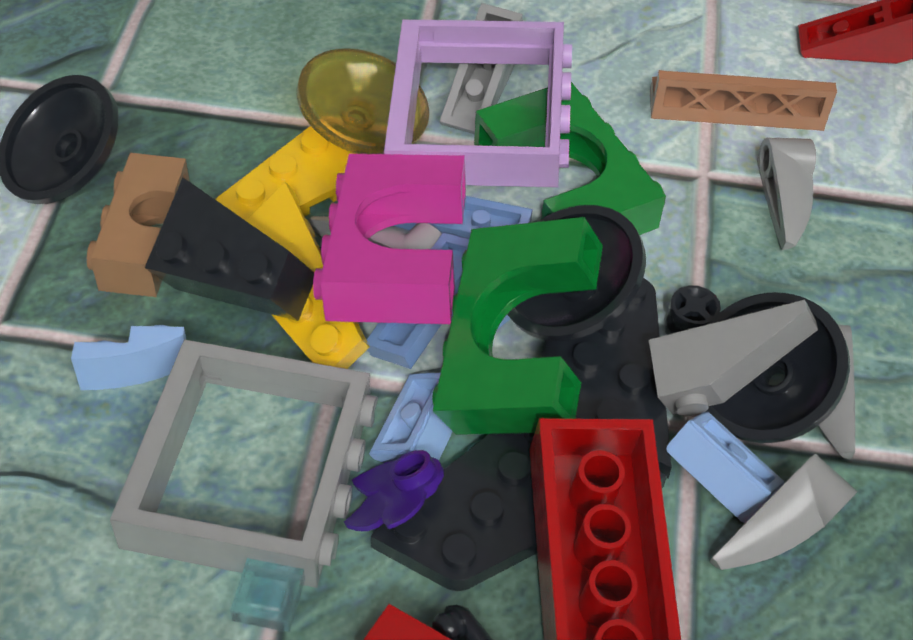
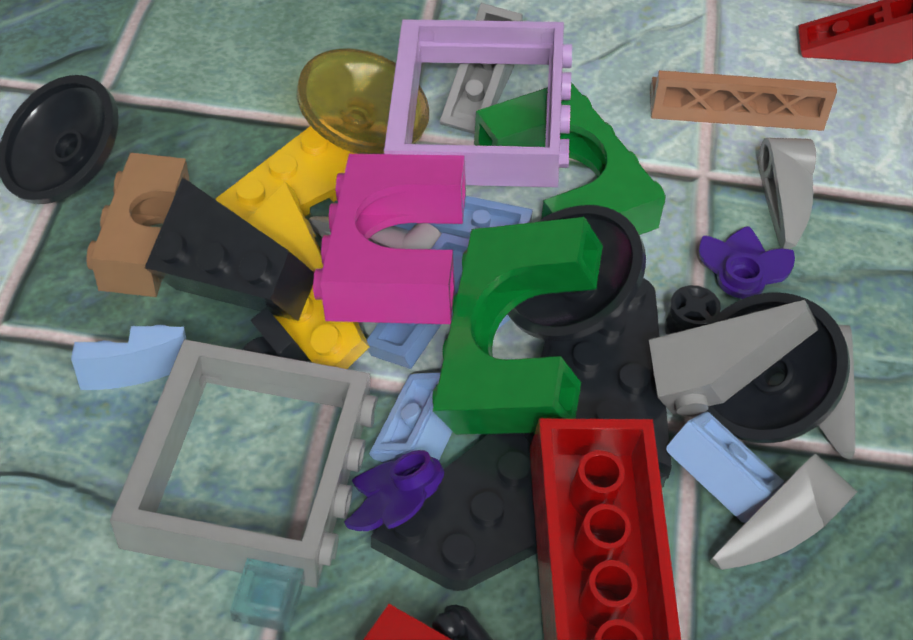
(275, 338): none -> black tile
(744, 264): none -> dark purple plate

